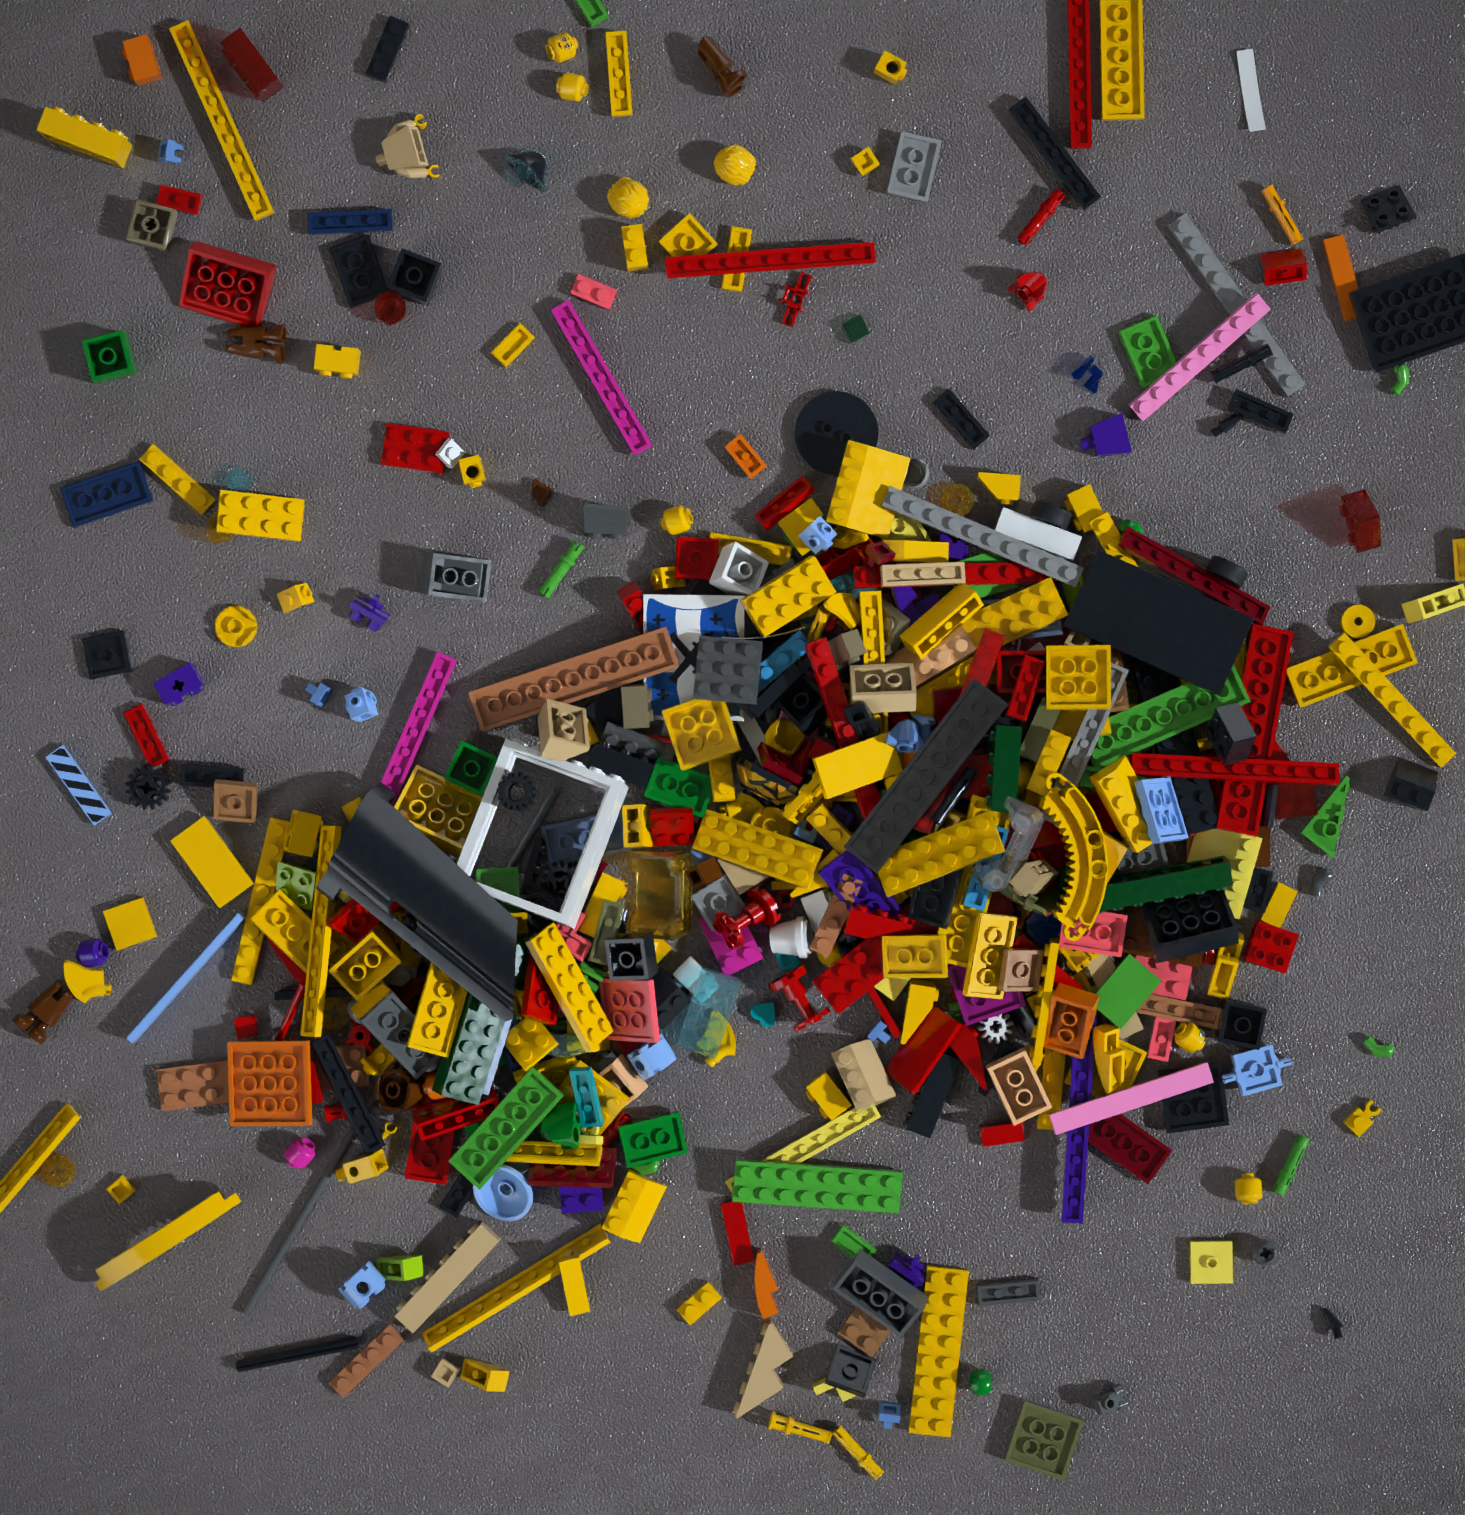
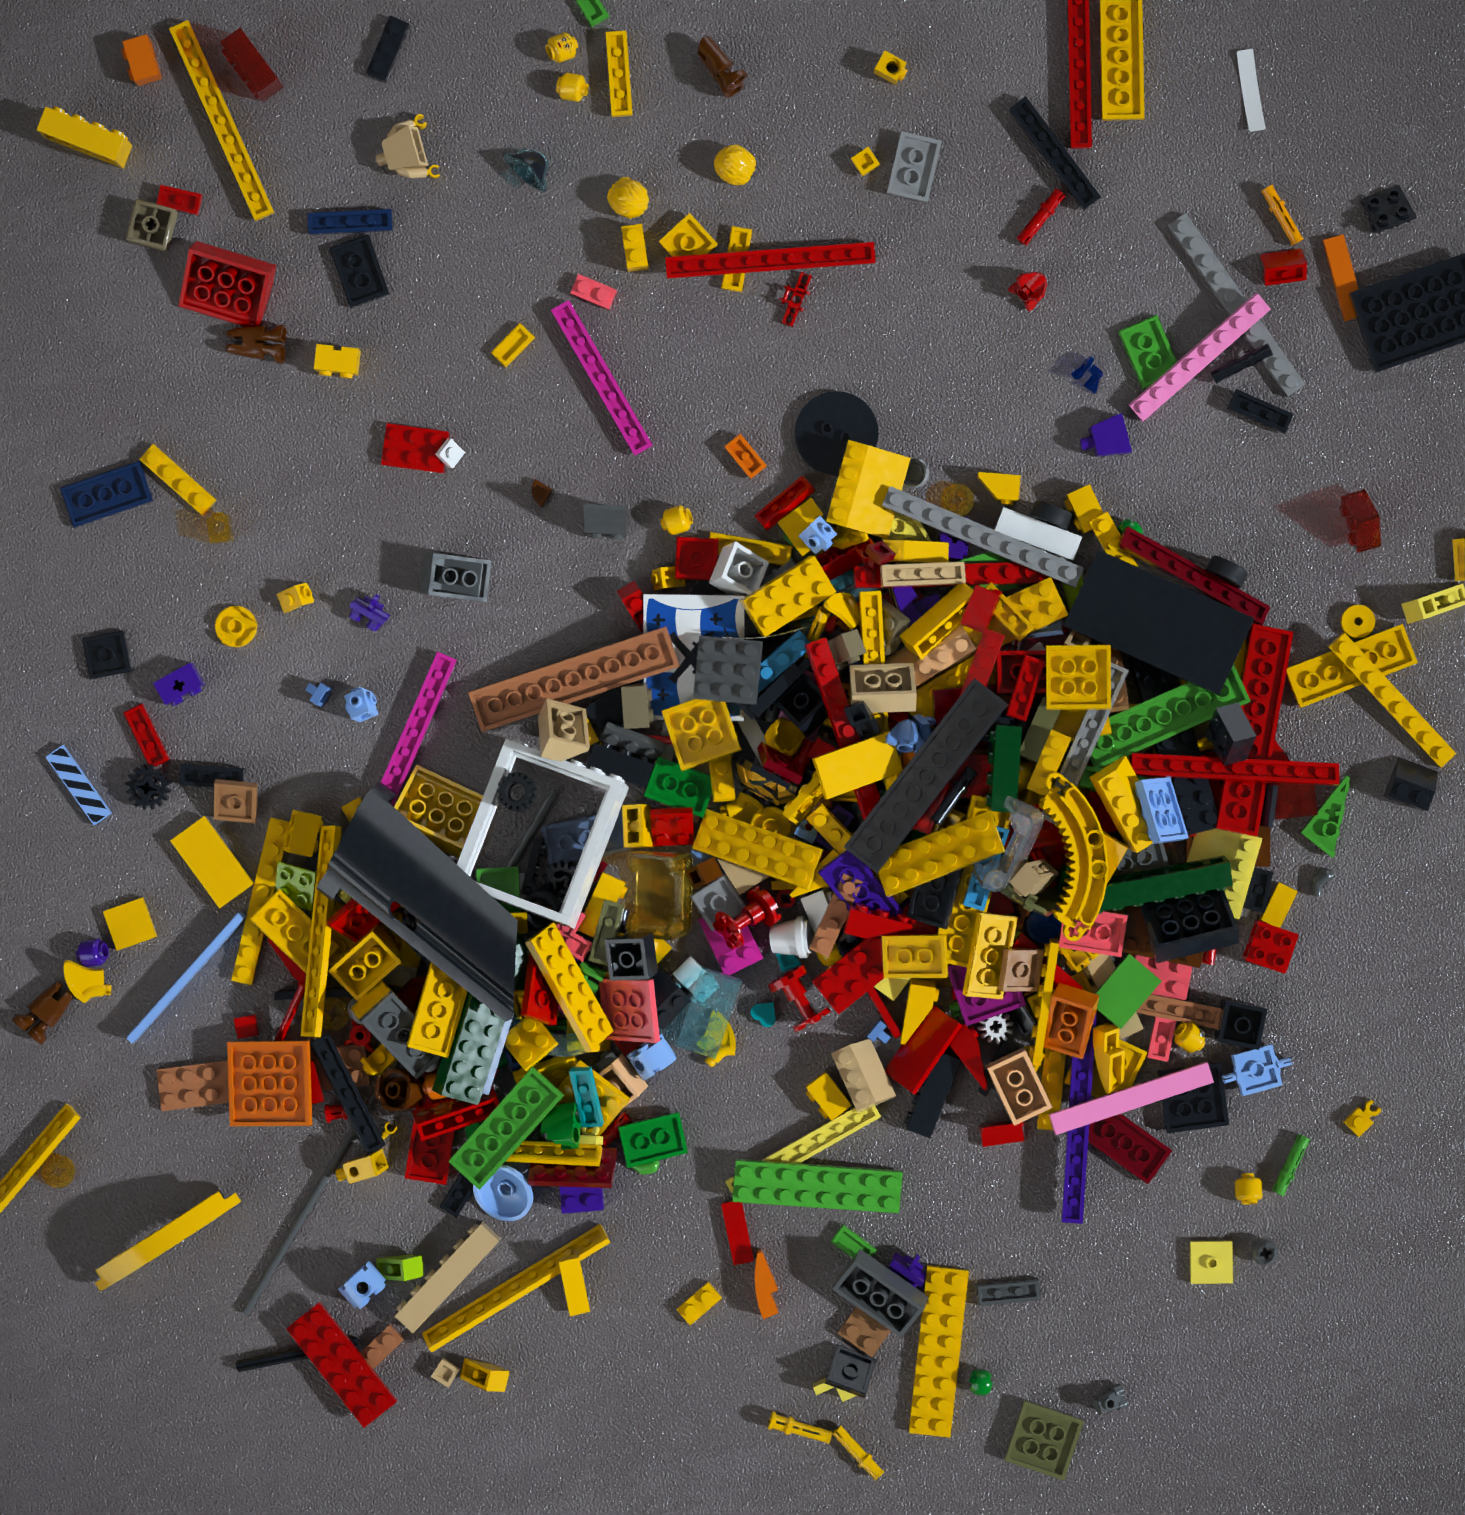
(109, 357): green brick -> none
(121, 1189): yellow tile -> none
(167, 150): medium blue tile -> none
(239, 480): clear light blue plate -> none
(260, 515): yellow plate -> none
(300, 1152): dark pink head -> none
(341, 1364): none -> red plate
(390, 308): clear red hair -> none
(415, 276): black brick -> none
(465, 464): yellow brick -> none
(471, 768): green brick -> none
(567, 560): bright green pin -> none
(633, 1206): yellow slope -> none
(762, 1378): tan slope -> none
(855, 328): clear green tile -> none
(888, 1414): medium blue tile -> none
(961, 419): black tile -> none
(981, 608): none -> red panel
(1011, 617): none -> yellow tile
(1225, 969): yellow slope -> none
(1226, 425): black bar -> none
(1332, 1323): black bar -> none
(1378, 1050): bright green arm -> none
(1403, 378): bright green arm -> none

